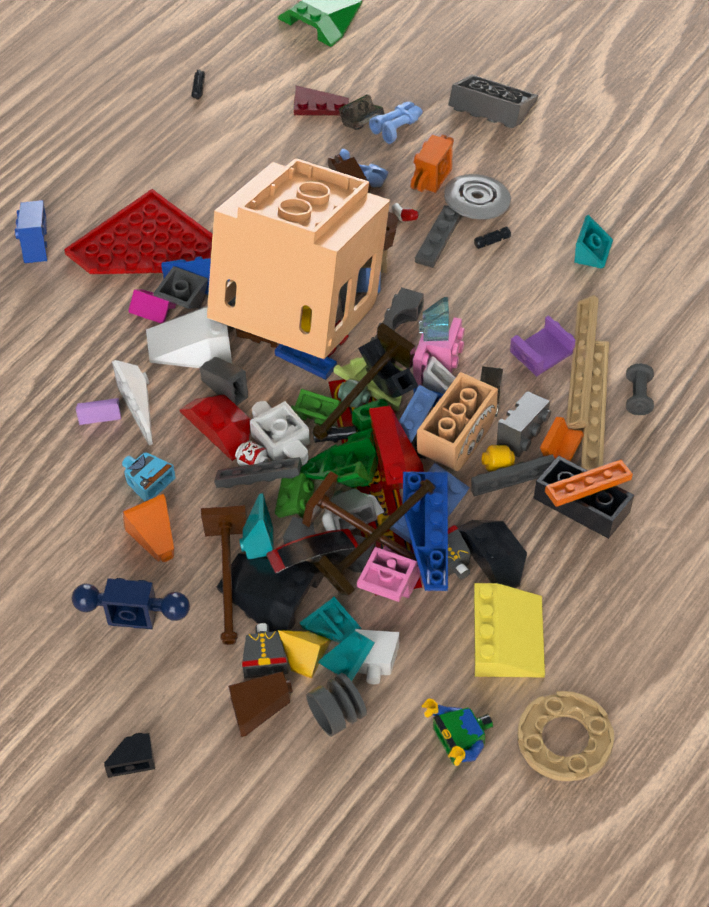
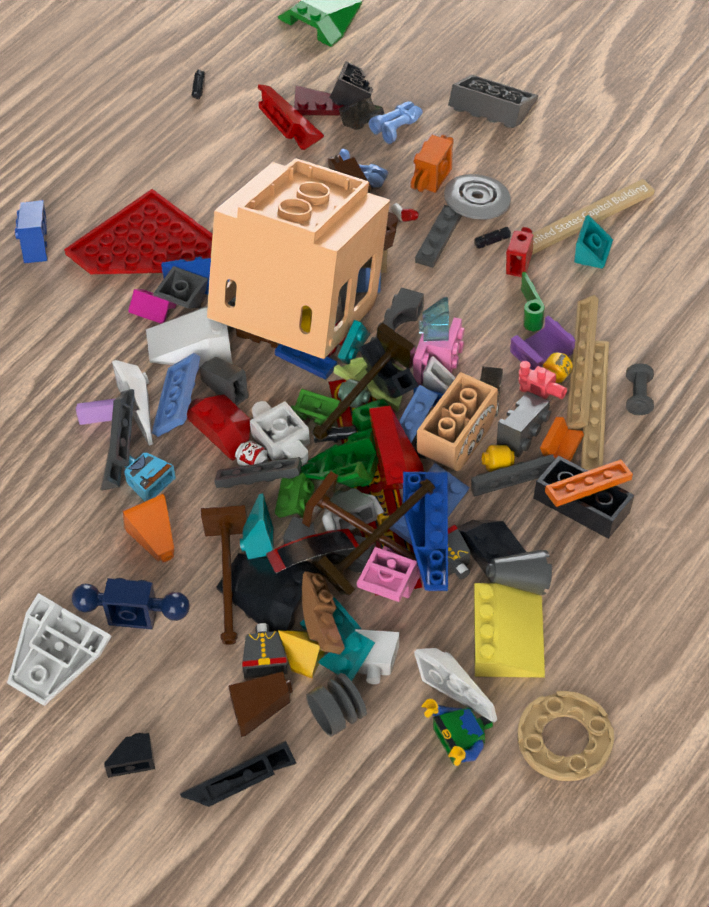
(53, 650): none -> white wedge
(119, 440): none -> dark grey wedge
(176, 395): none -> medium blue plate
(241, 776): none -> black wedge
(287, 118): none -> red wedge
(318, 612): none -> medium nougat slope
(350, 86): none -> black wedge
(355, 338): none -> teal wing
(446, 675): none -> white wedge
(520, 245): none -> red torso
(522, 571): none -> dark grey cone
(534, 307): none -> green door
(539, 382): none -> coral piece
(560, 365): none -> yellow head
(597, 211): none -> tan tile

